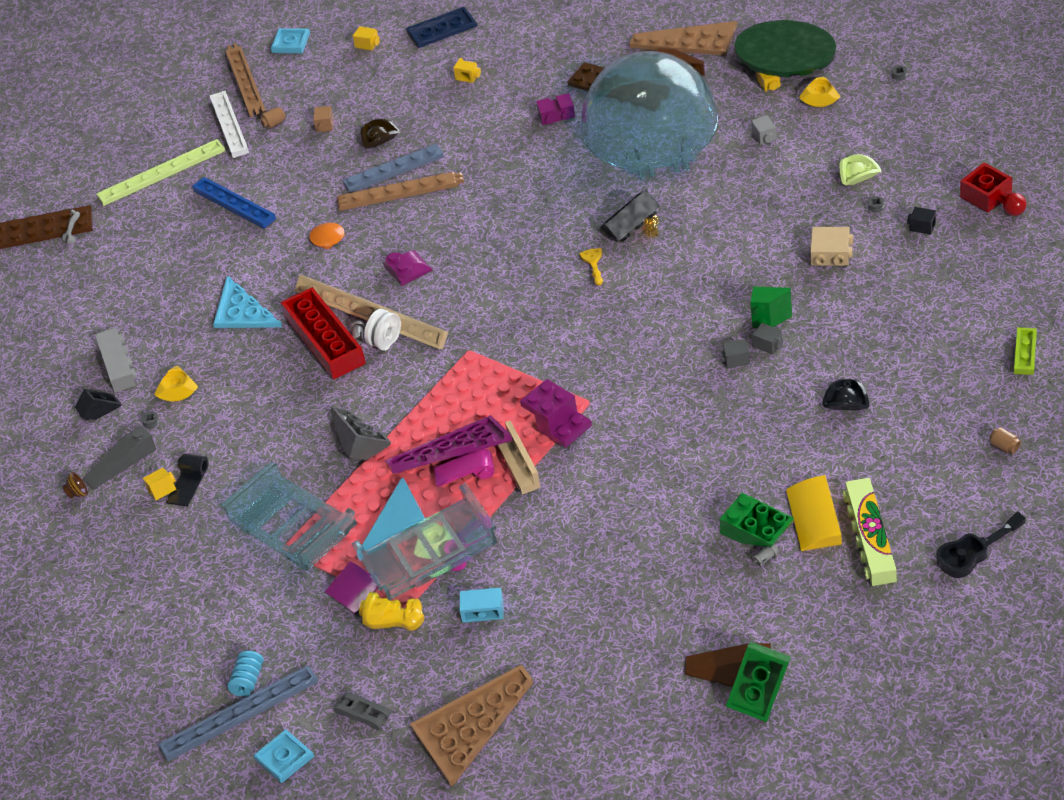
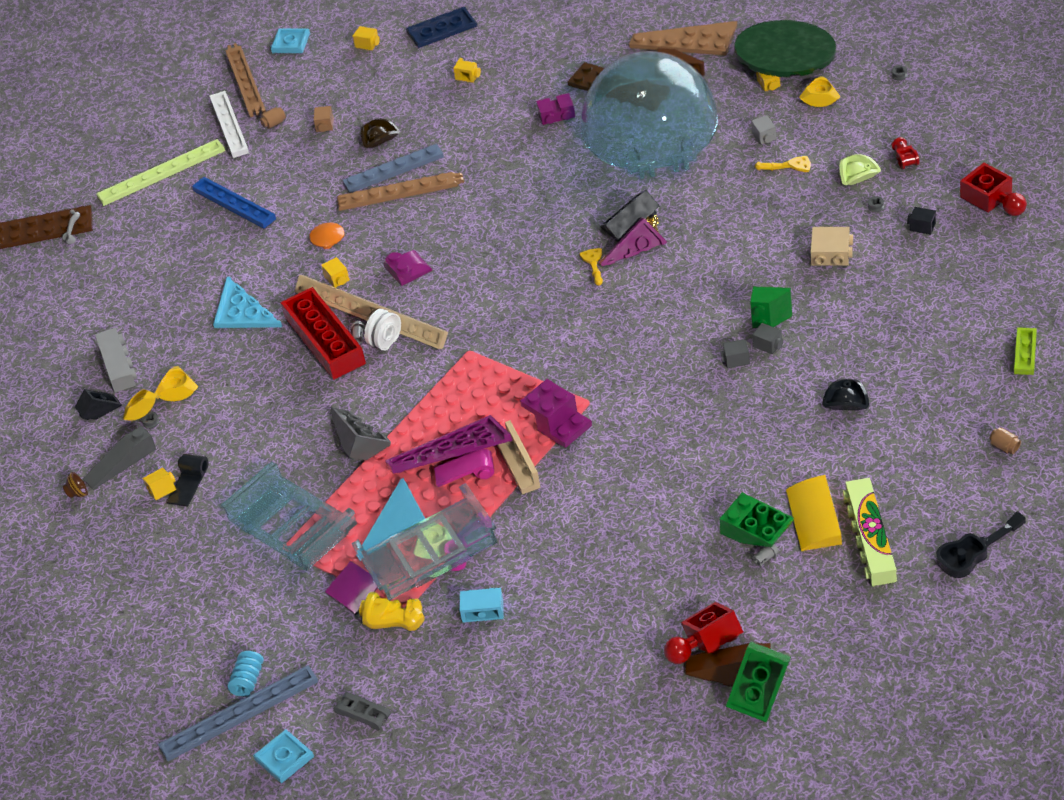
(140, 405): none -> yellow hat
(335, 272): none -> yellow brick
(464, 726): medium nougat wing -> none
(638, 239): none -> magenta wing
(704, 630): none -> red brick
(796, 163): none -> yellow piece
(905, 154): none -> red connector

